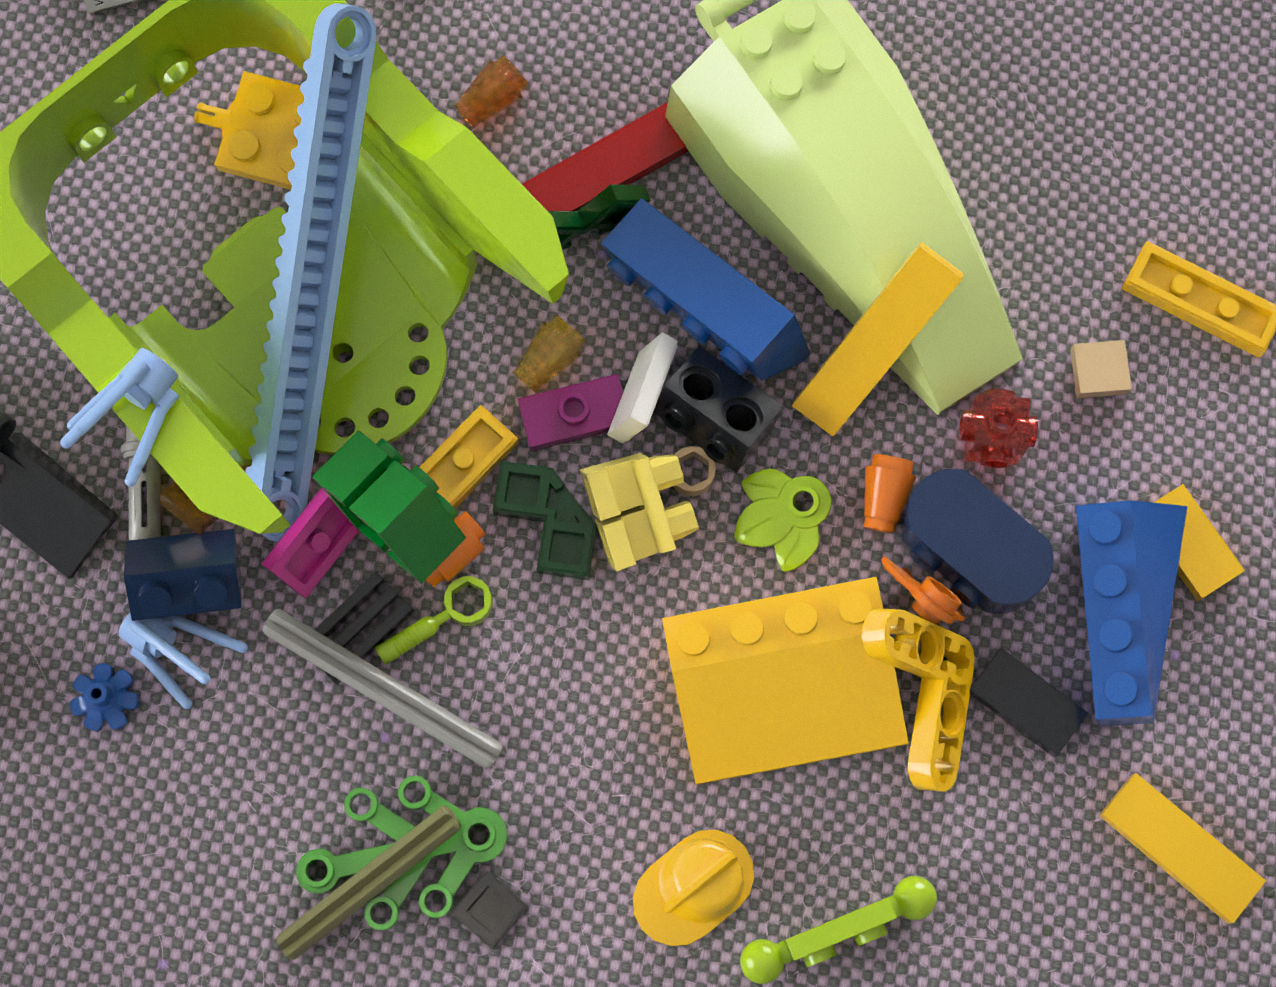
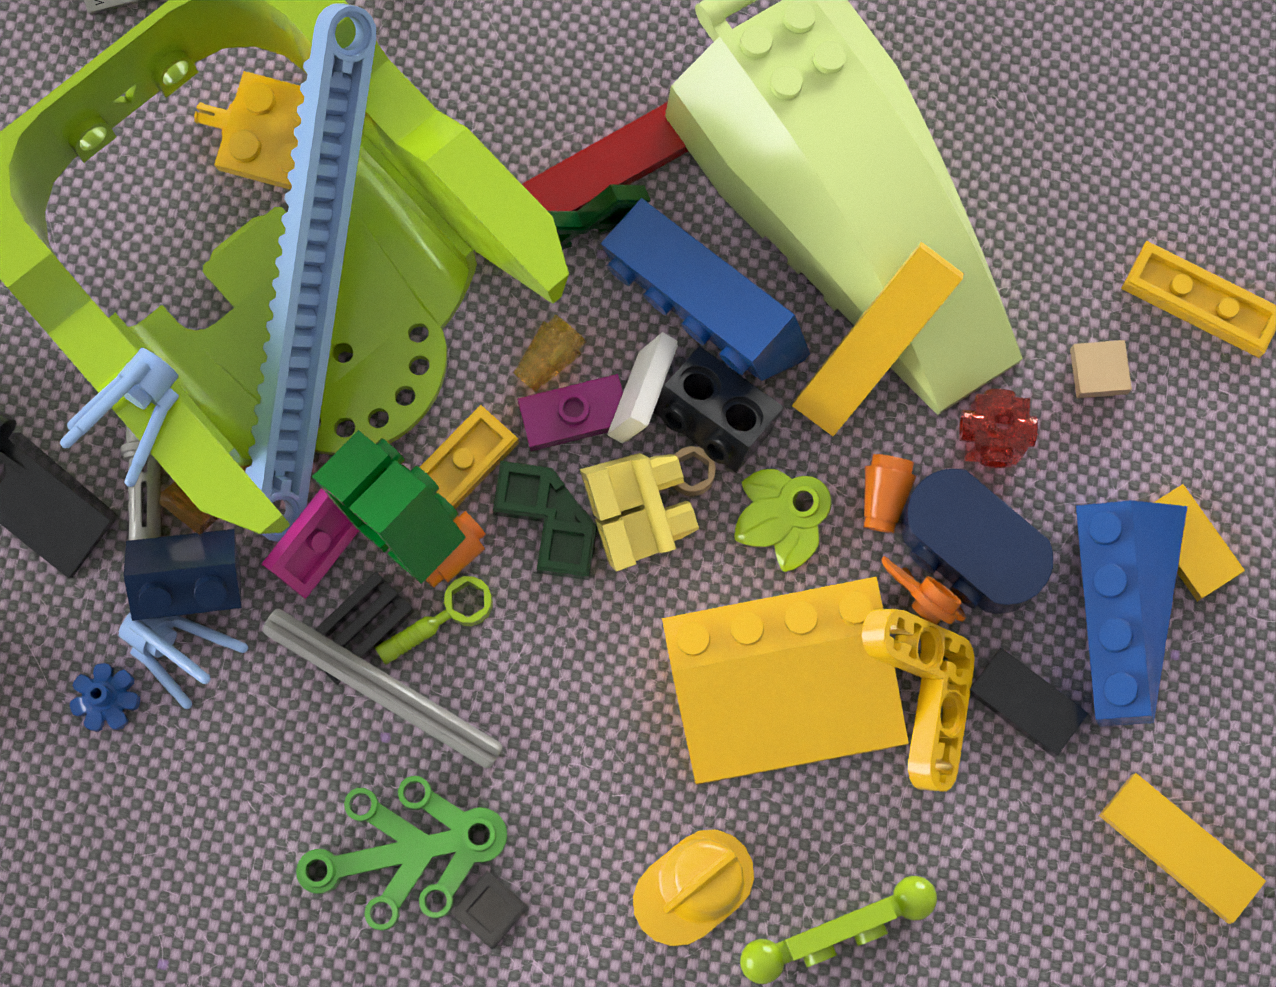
(368, 882): olive axle -> none
(491, 91): clear orange cone -> none

